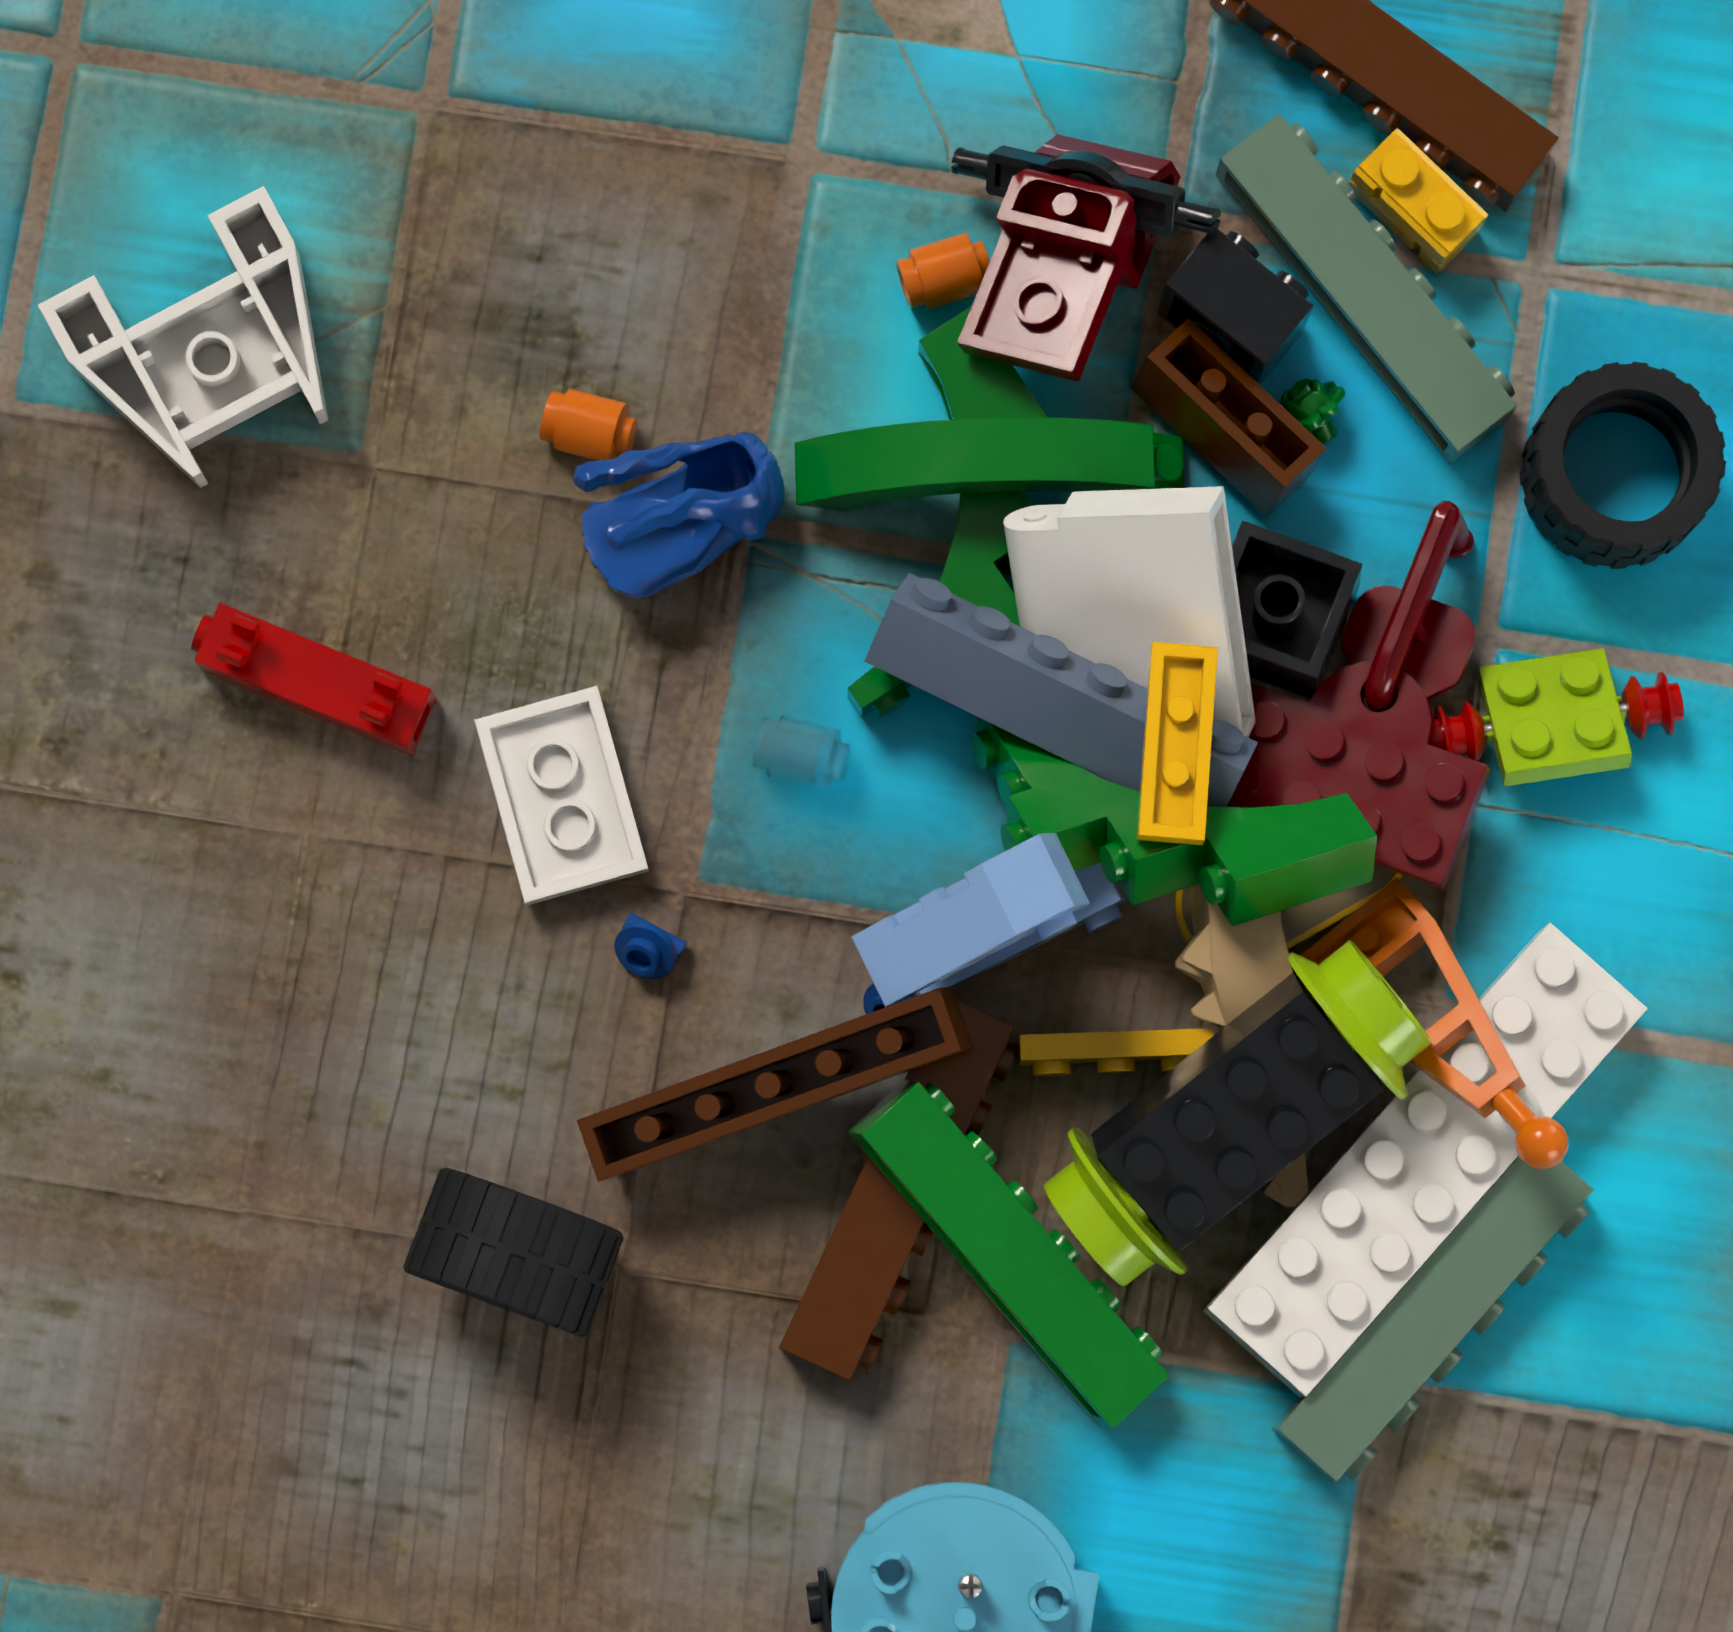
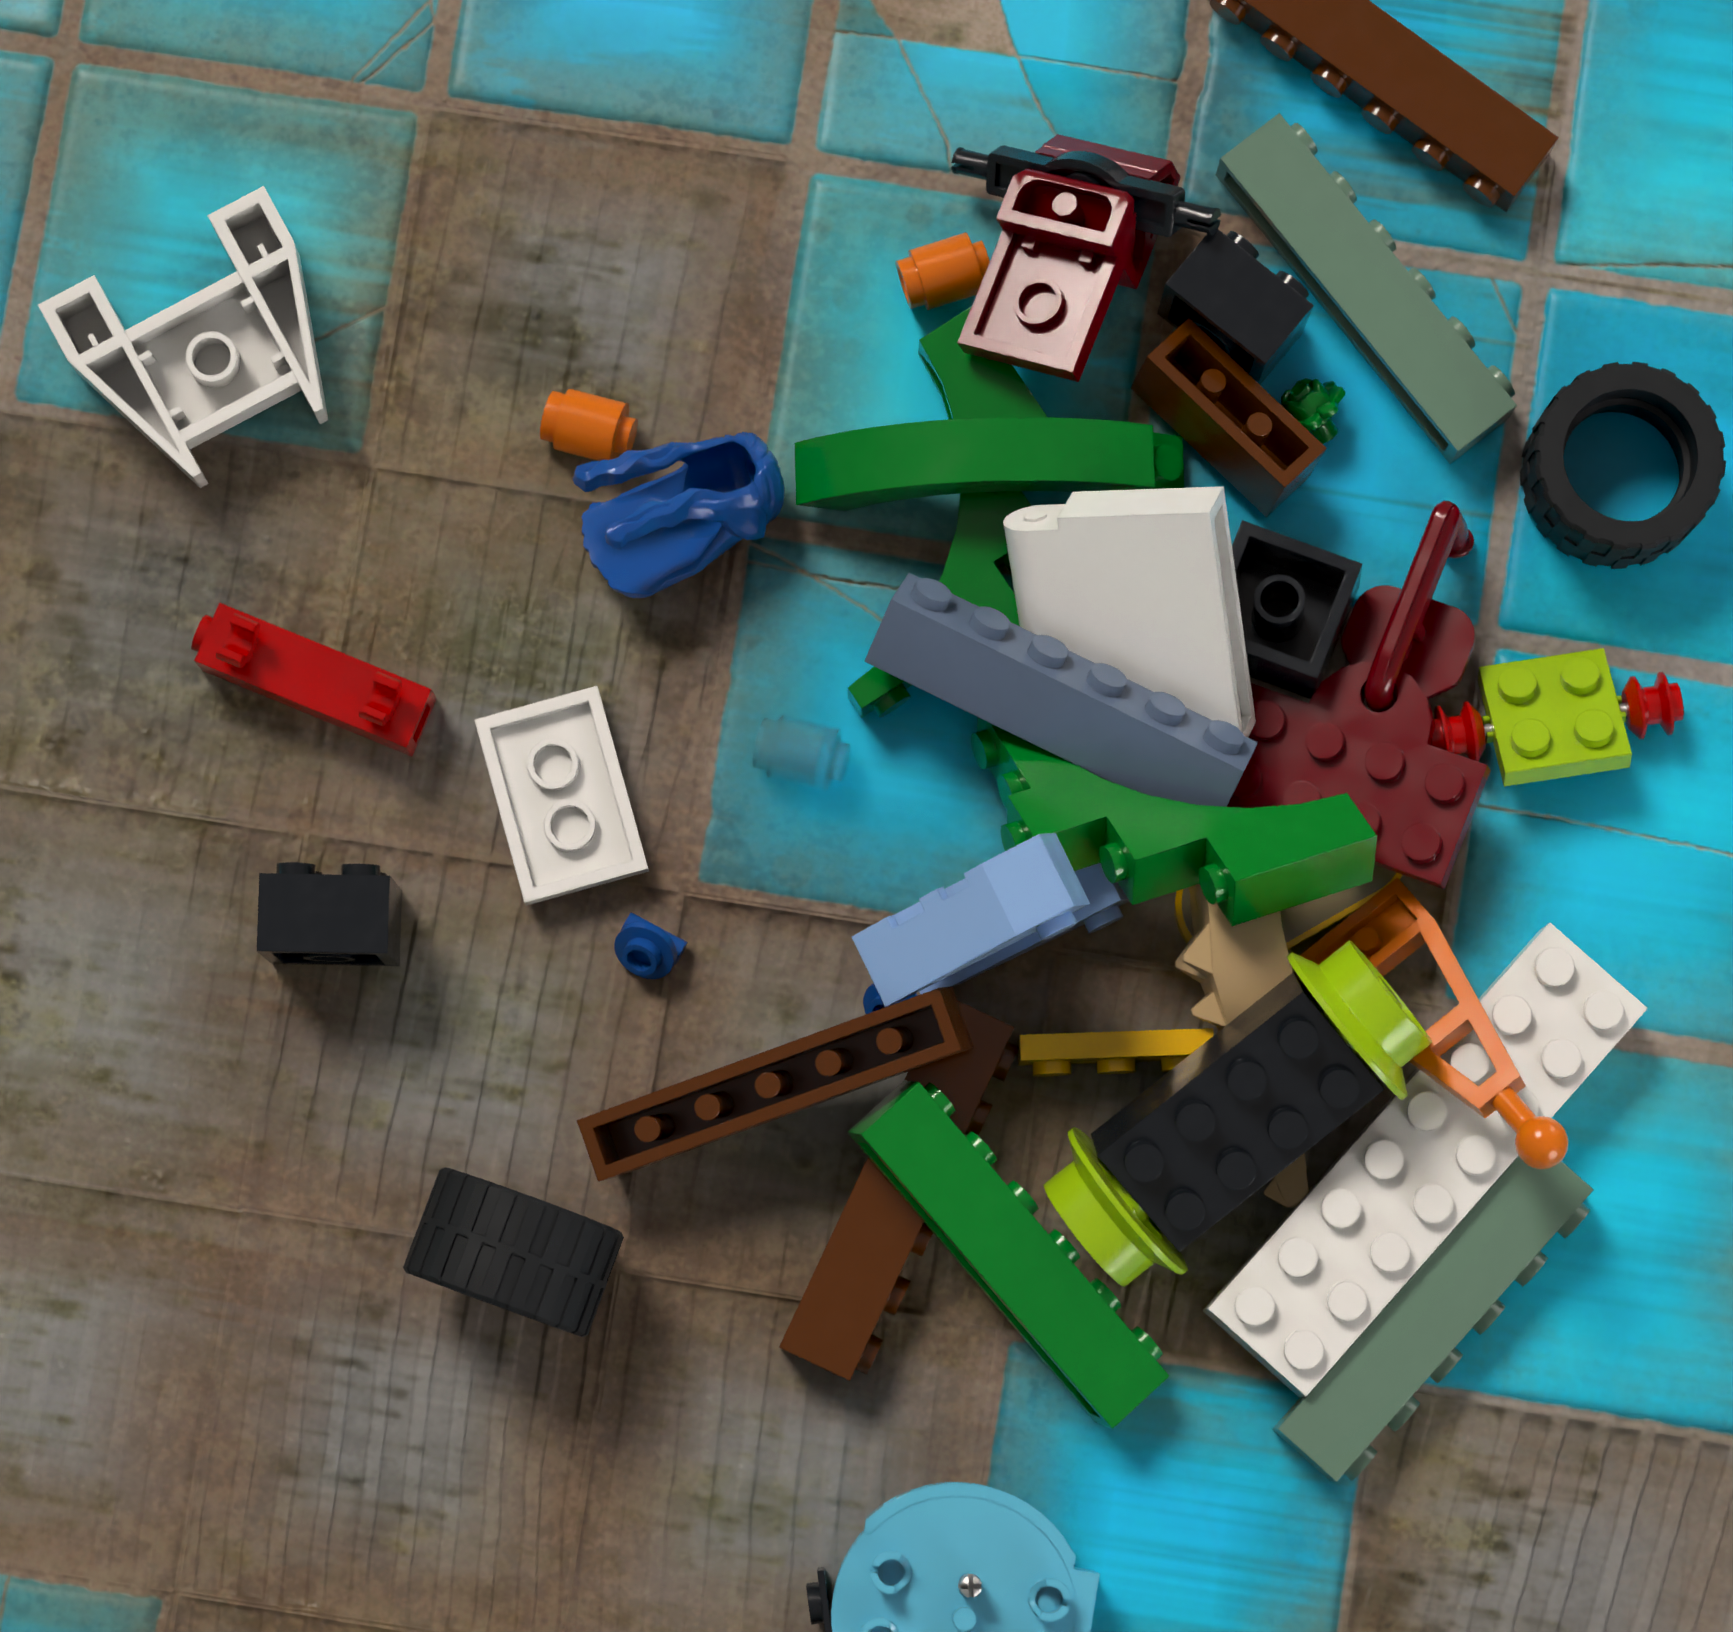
(329, 917): none -> black brick
(1177, 743): yellow plate -> none
(1417, 200): yellow brick -> none

